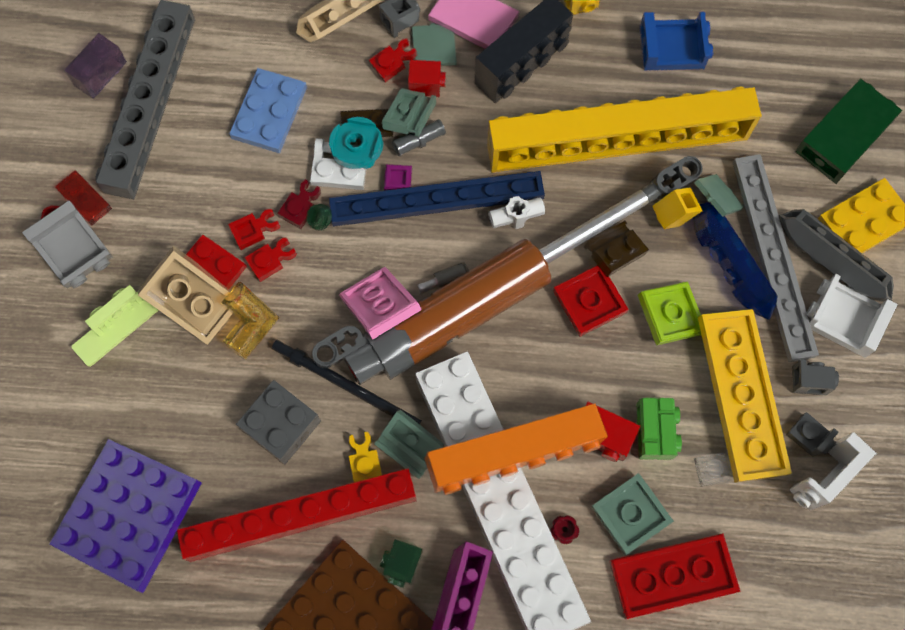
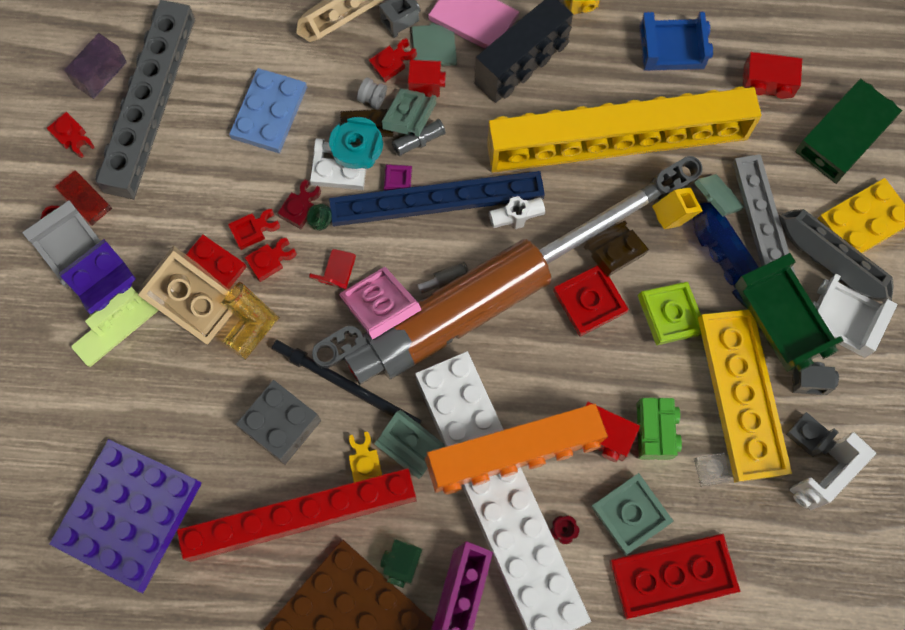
(69, 133): none -> red plate
(98, 276): none -> dark purple bracket
(337, 269): none -> red bracket
(372, 93): none -> light grey wheel
(773, 74): none -> red brick
(786, 314): none -> dark green panel

